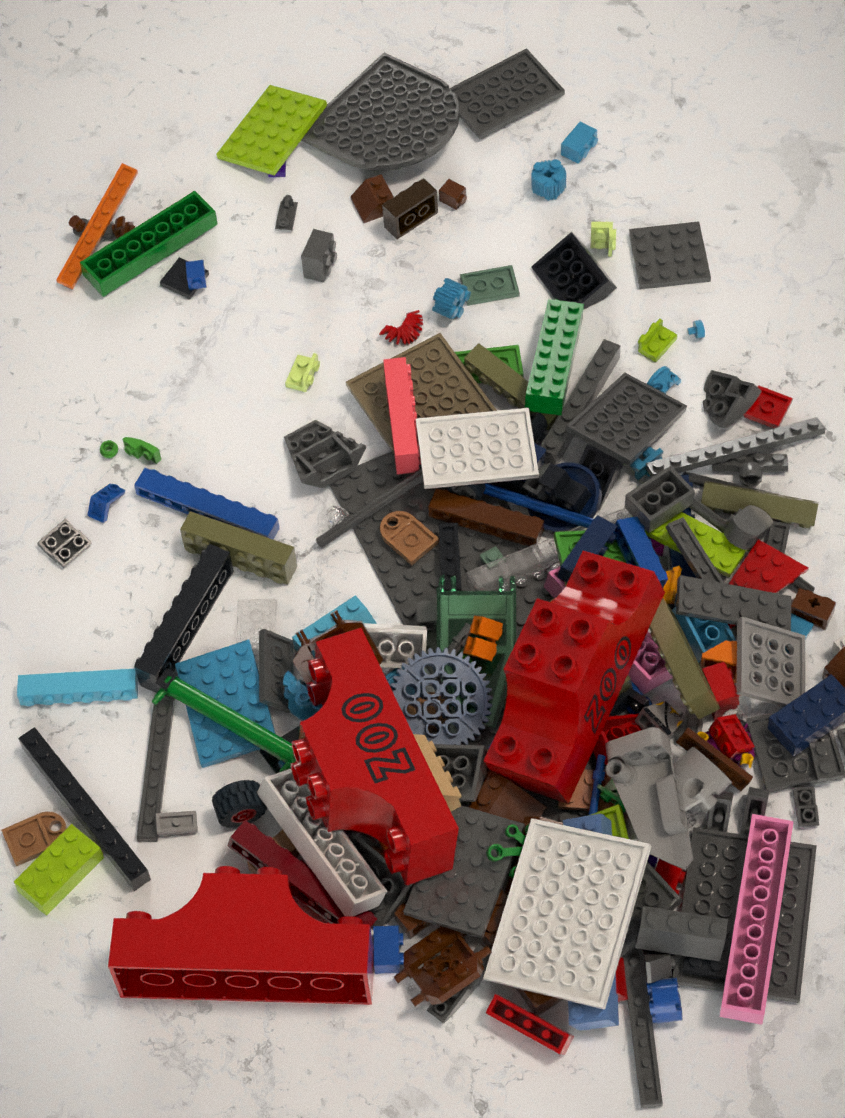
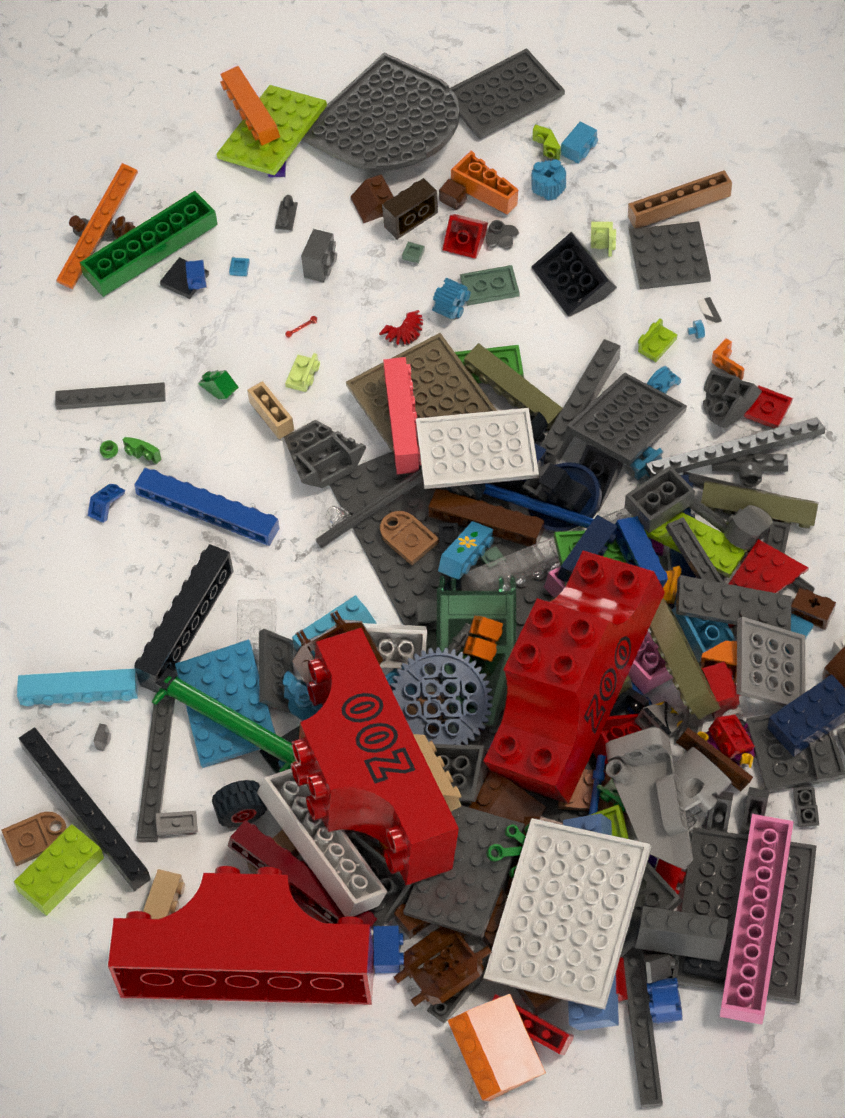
(64, 543): dark grey slope -> none
(102, 737): none -> flat silver plate
(110, 396): none -> dark grey plate
(164, 894): none -> tan brick
(218, 384): none -> green slope
(239, 266): none -> dark azure tile
(247, 550): olive brick -> none
(249, 106): none -> orange brick
(270, 410): none -> tan brick
(313, 320): none -> clear red hinge
(413, 252): none -> sand green plate
(464, 235): none -> red slope
(466, 550): none -> dark azure brick
(485, 183): none -> orange wedge
(496, 1047): none -> slope
(502, 236): none -> dark grey plate
(550, 144): none -> lime slope
(554, 357): brick -> none
(679, 199): none -> medium nougat brick
(709, 310): none -> sticker
(721, 360): none -> orange bracket

